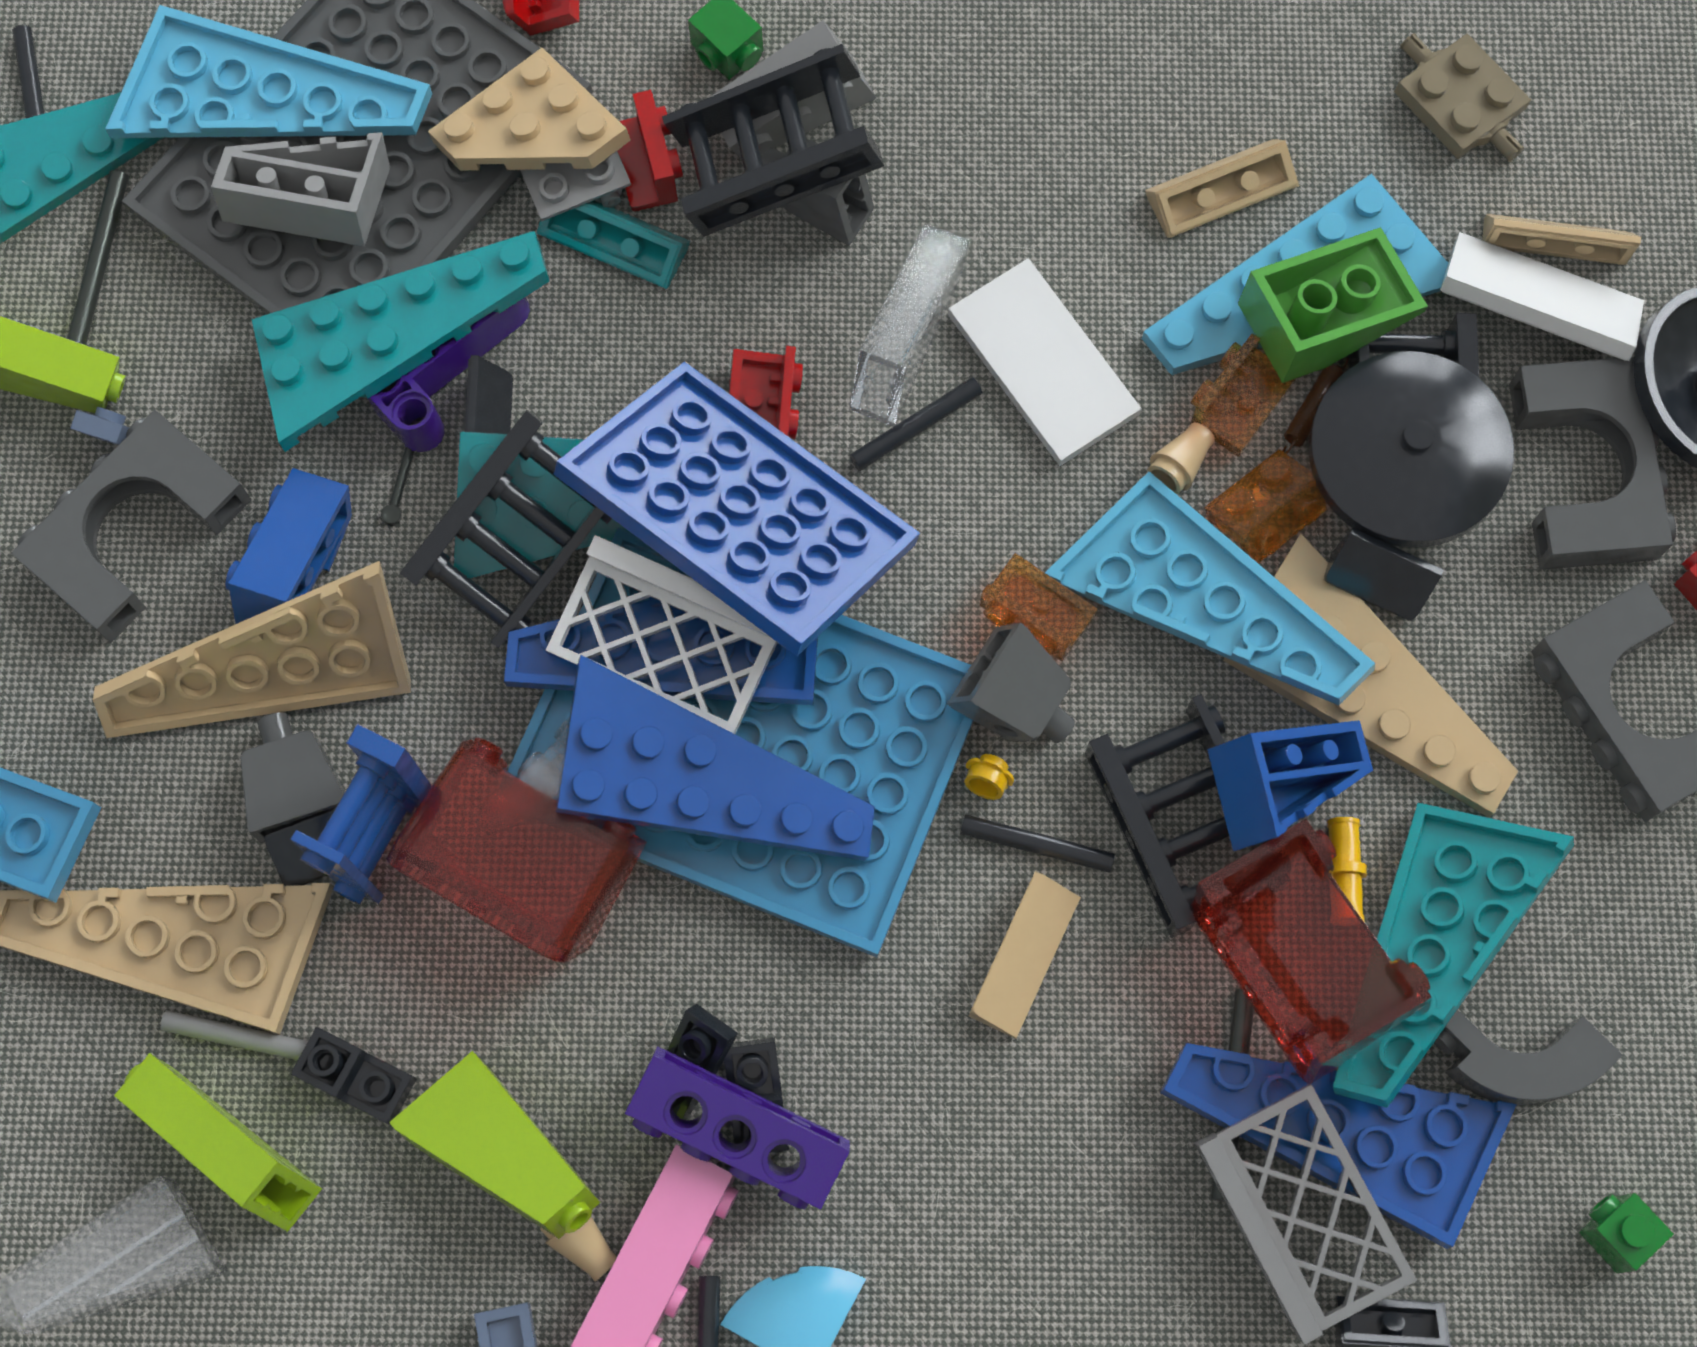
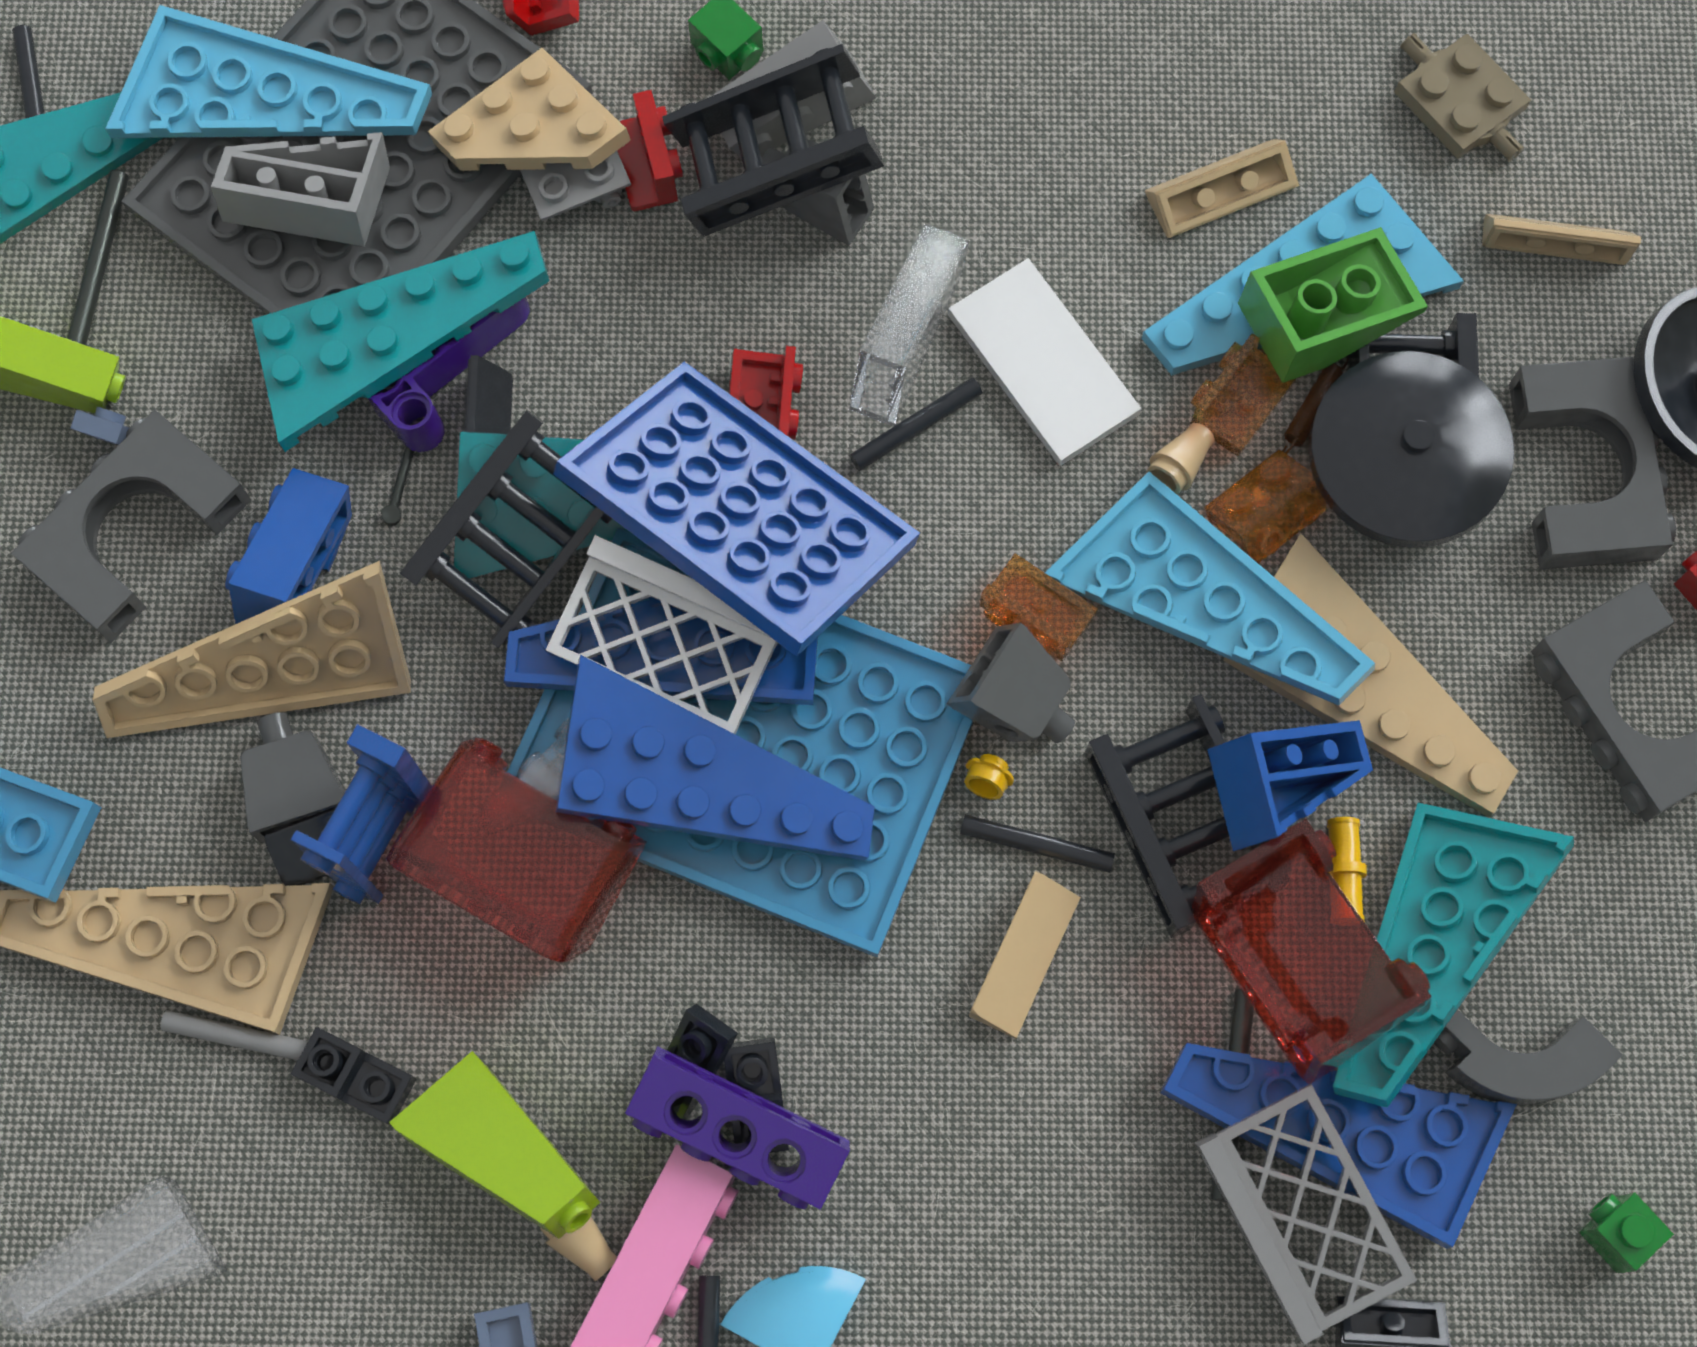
(217, 1143): lime slope -> none
(619, 241): teal slope -> none
(1382, 574): black slope -> none
(1543, 296): white tile -> none

